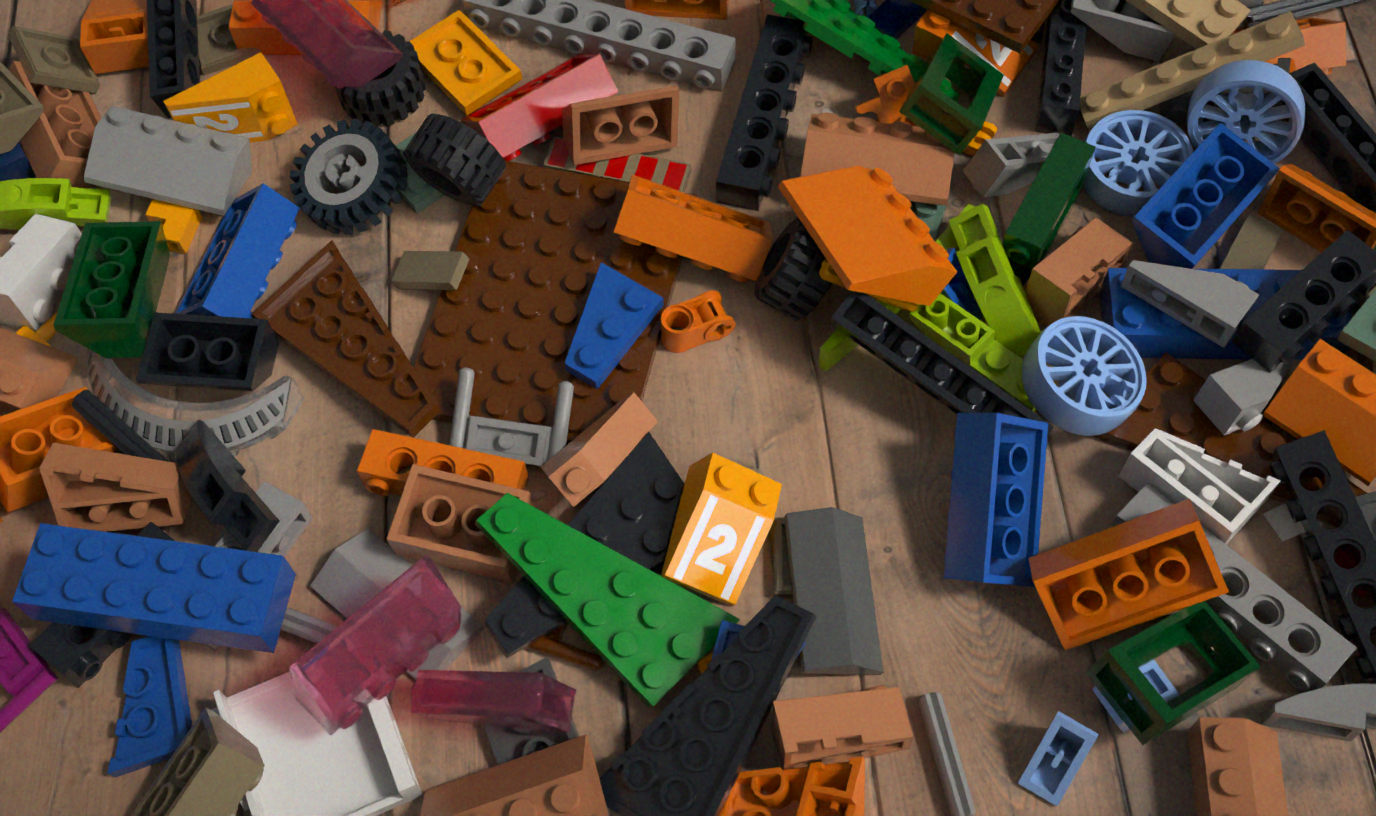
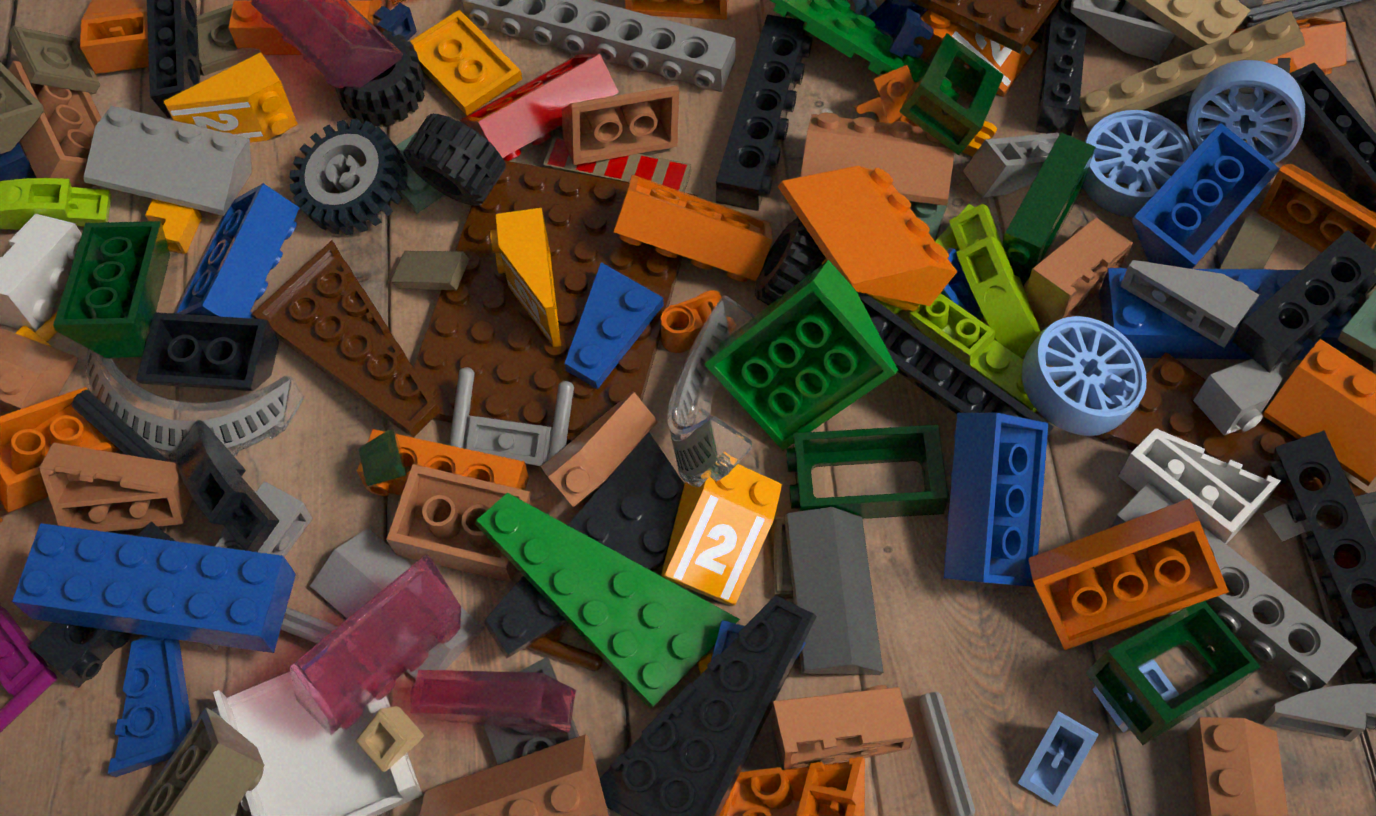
(382, 459): none -> clear green slope
(389, 737): none -> tan slope
(397, 20): none -> dark blue tile
(526, 260): none -> light orange slope
(703, 442): none -> clear windscreen
(803, 357): none -> green slope
(870, 447): none -> dark green piece
(908, 29): none -> dark blue tile

